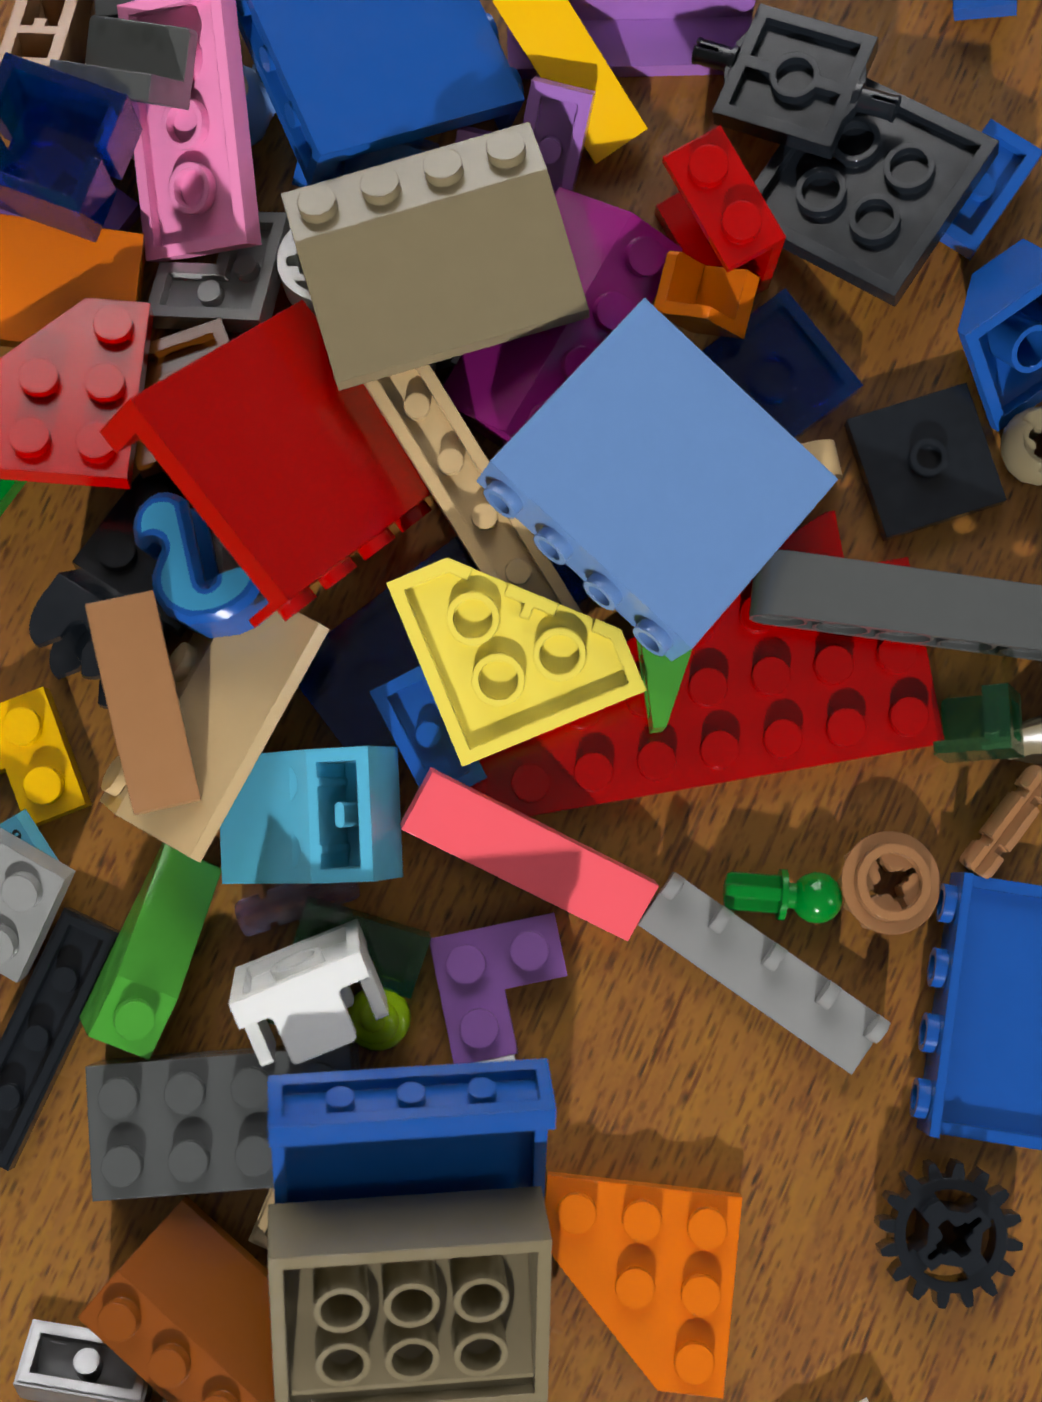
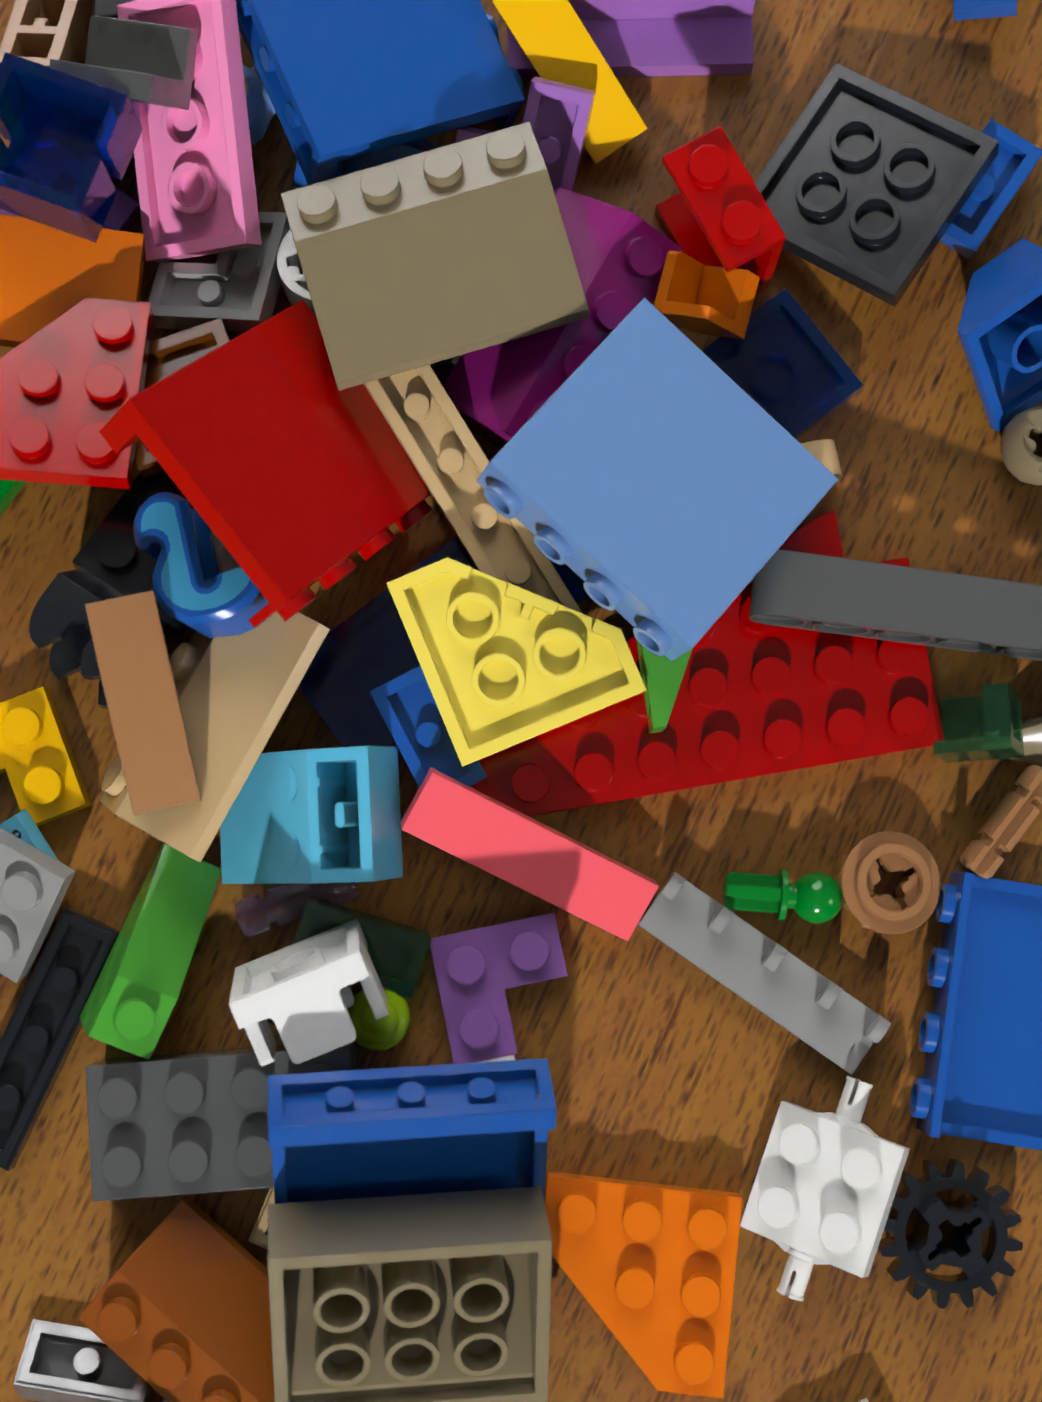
(795, 80): black plate -> none
(824, 1188): none -> white plate
(924, 461): black plate -> none

